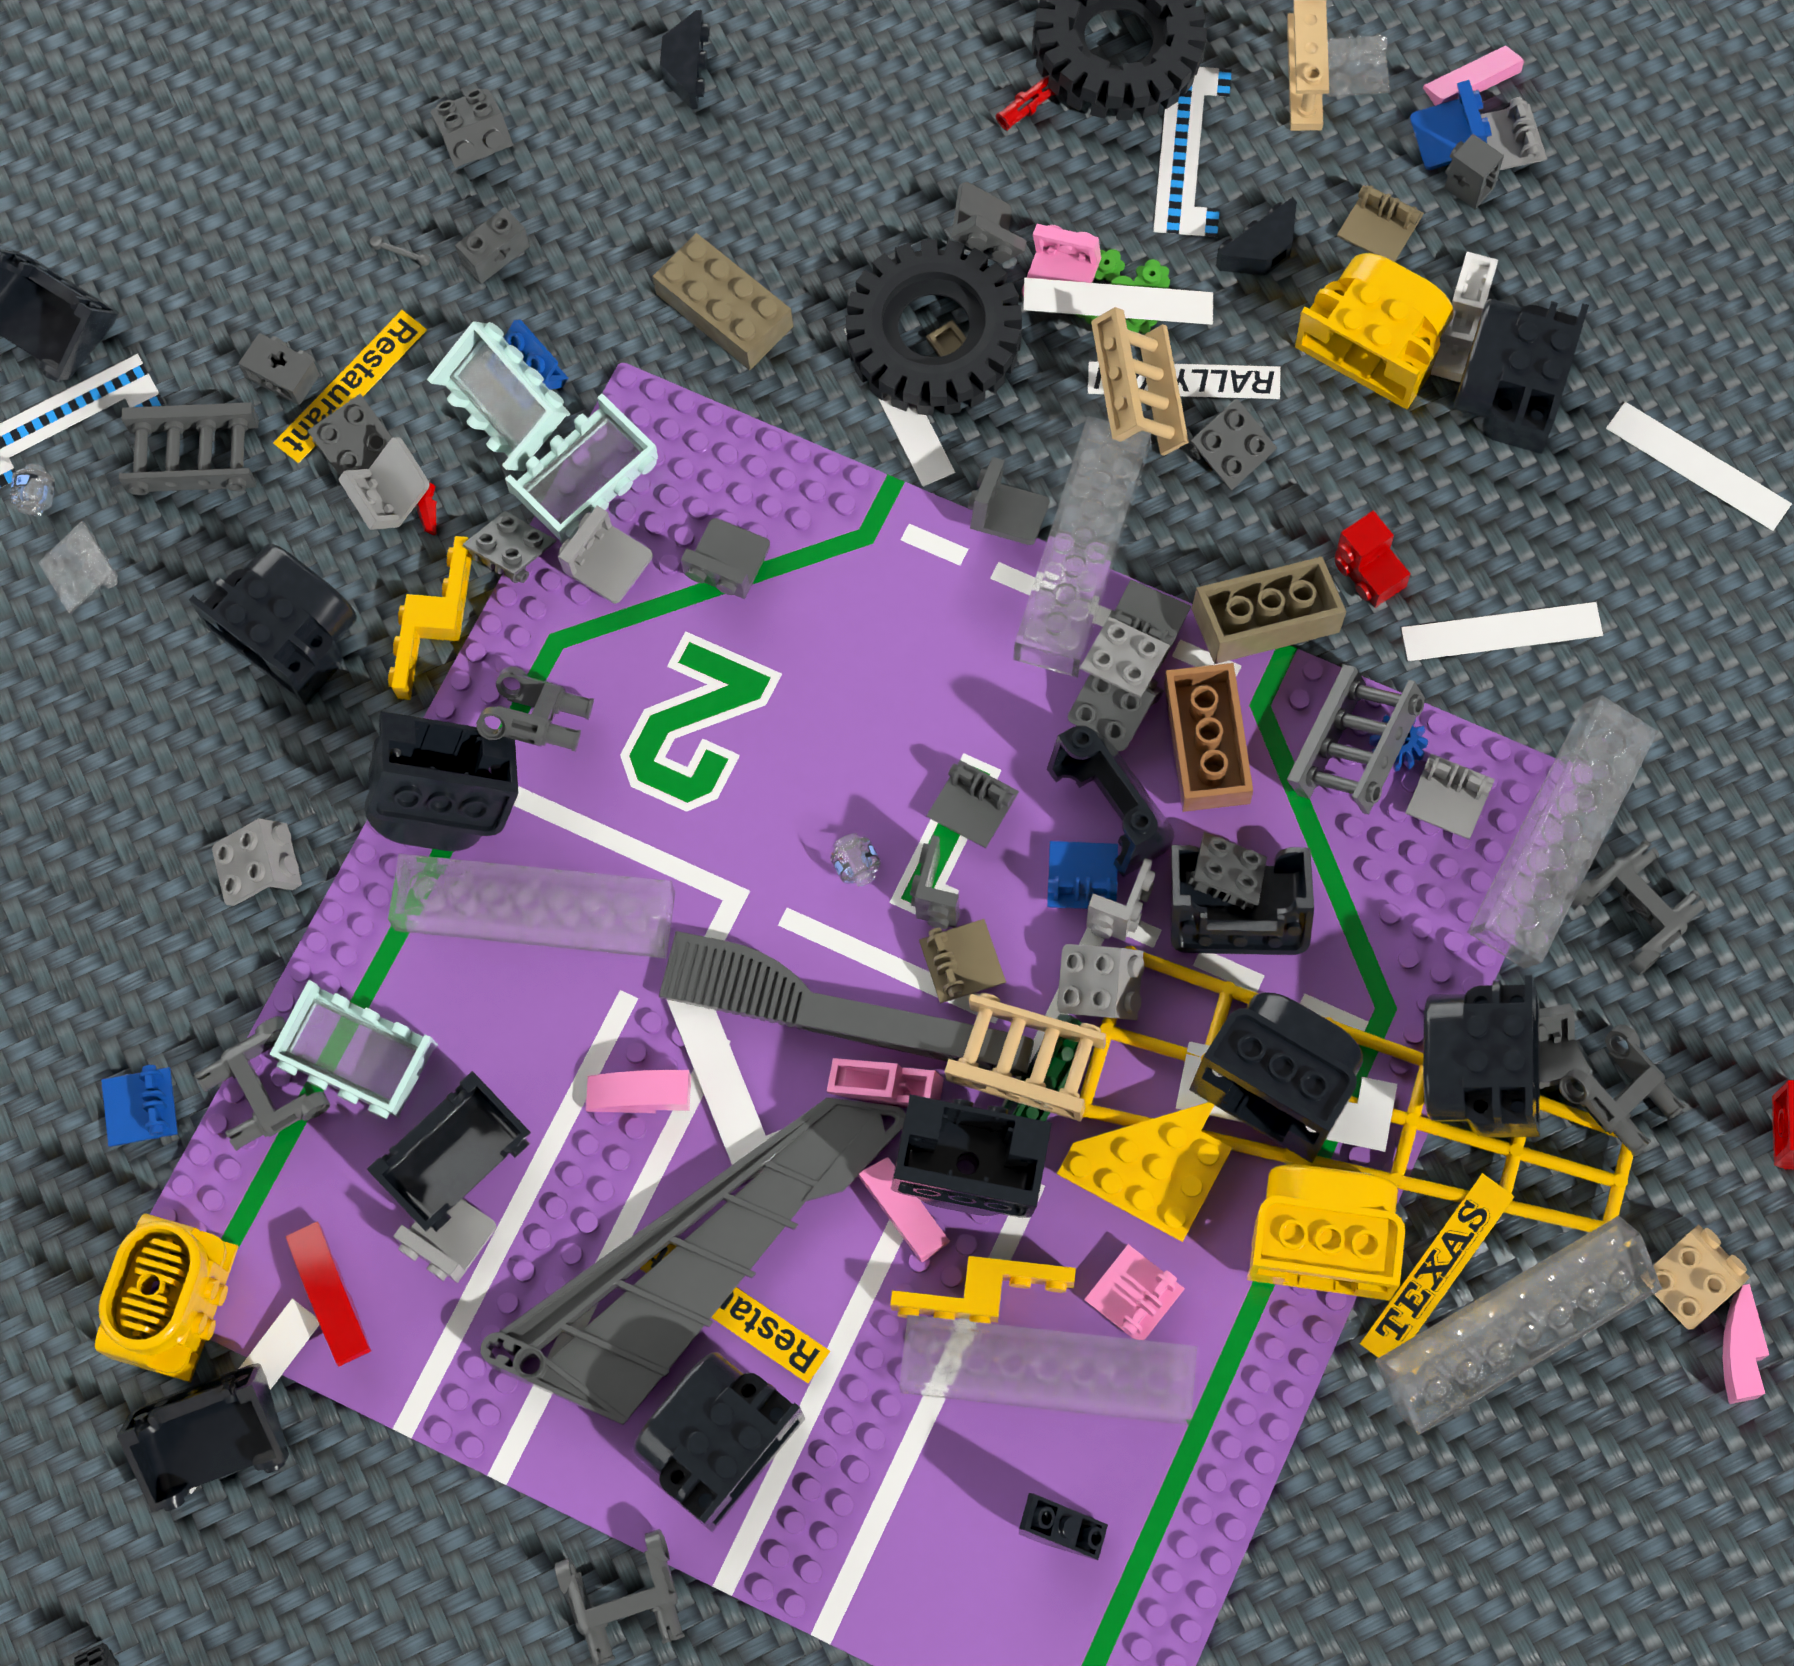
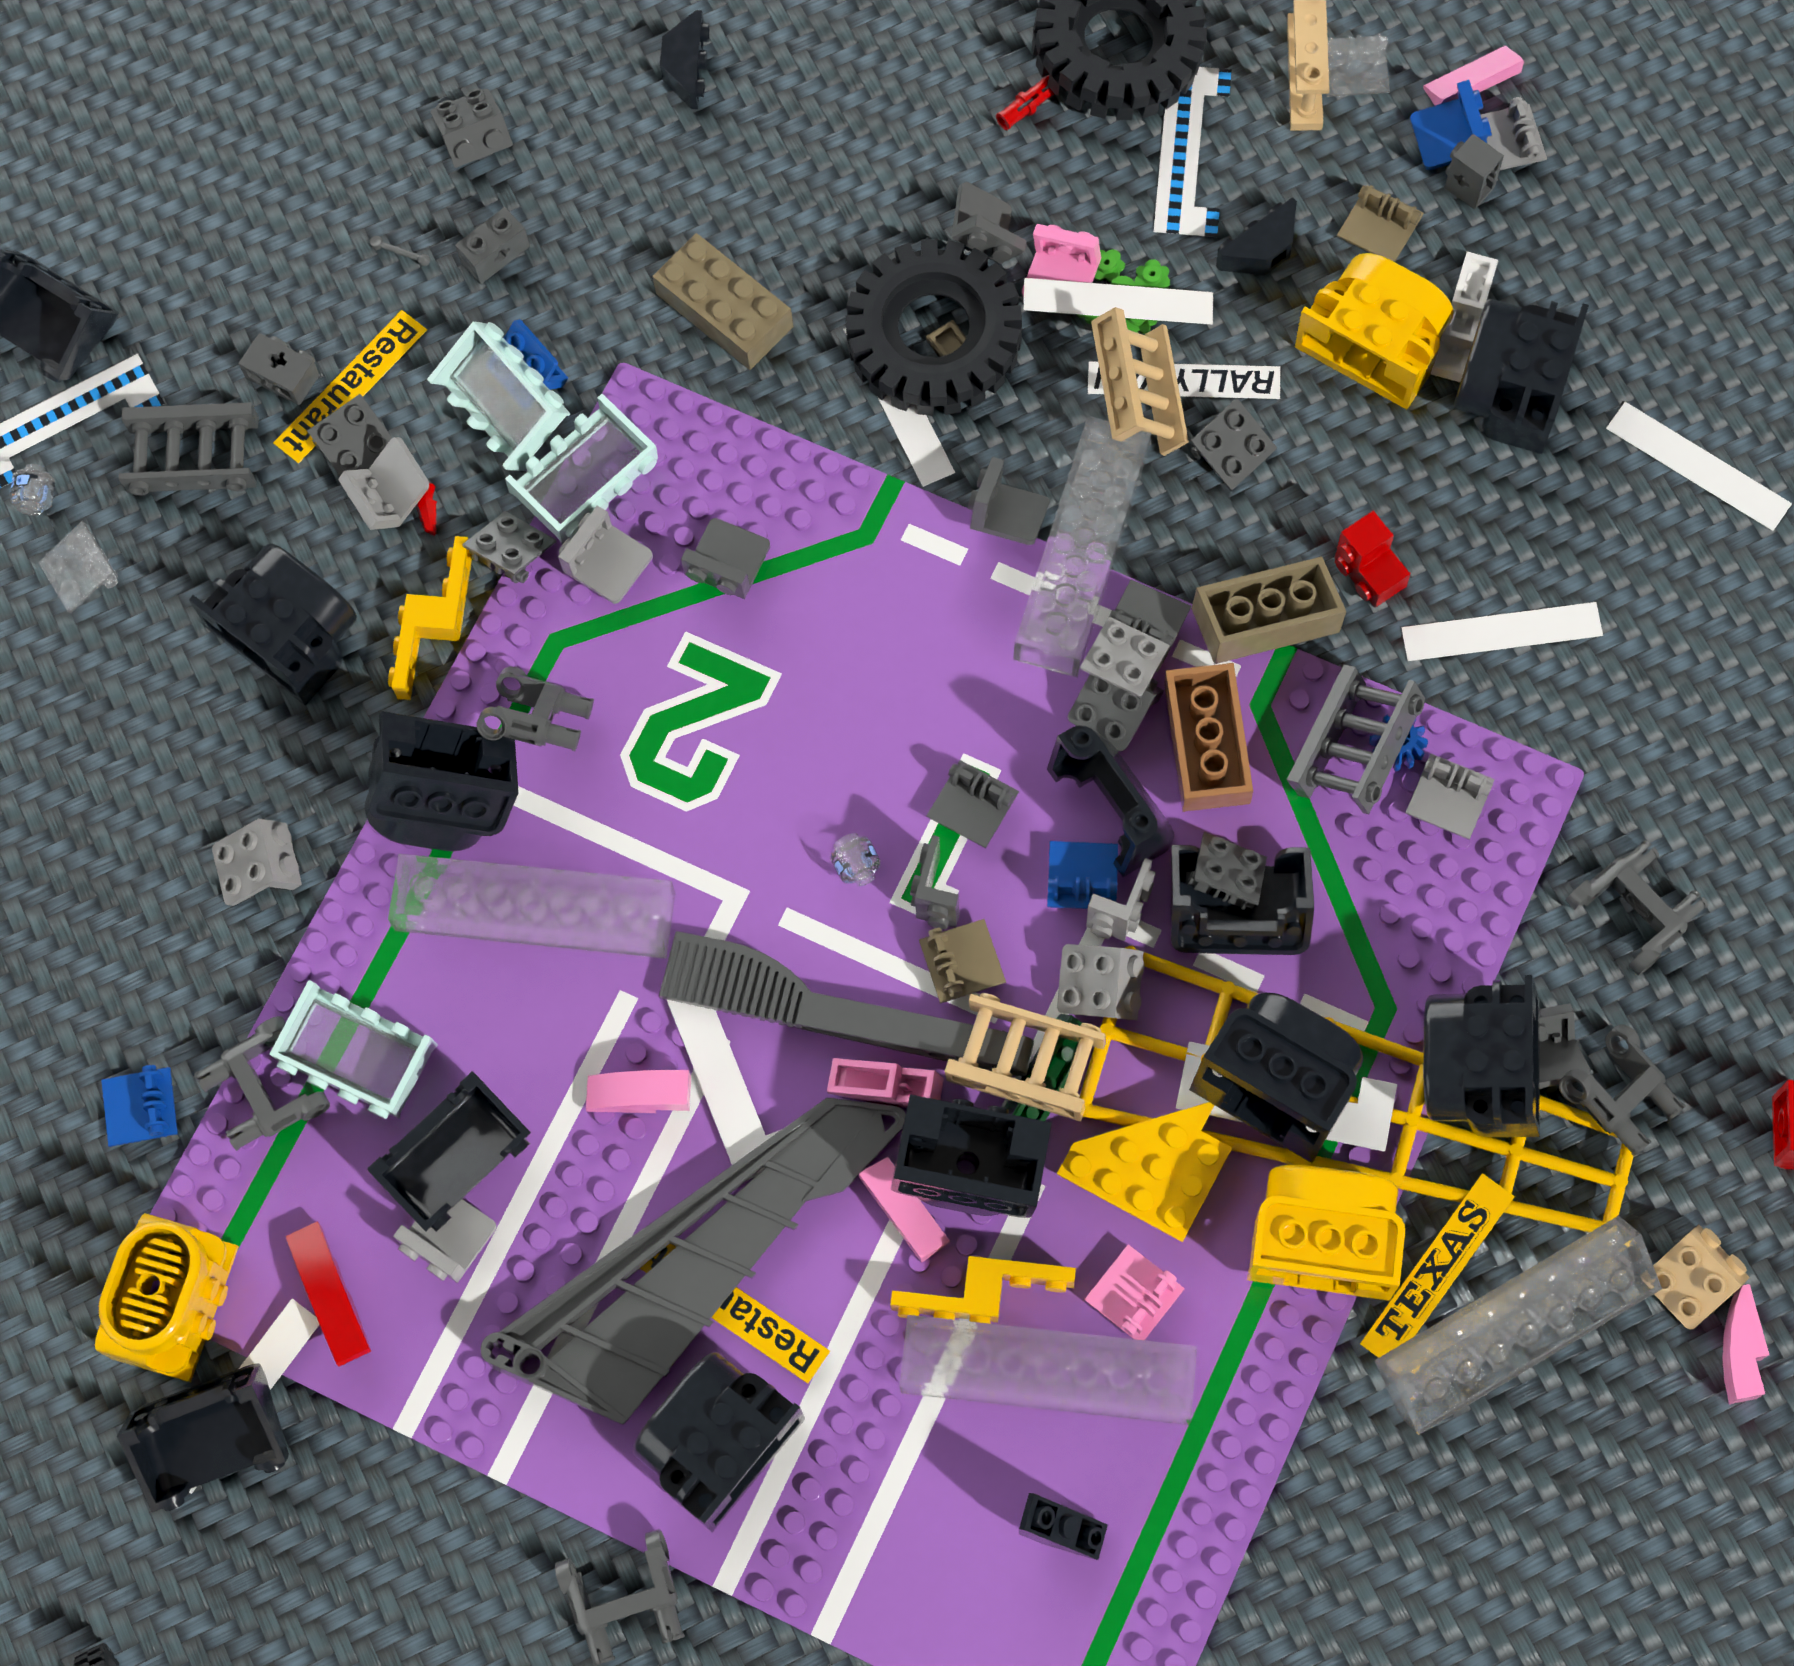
(1562, 832): clear brick -> none

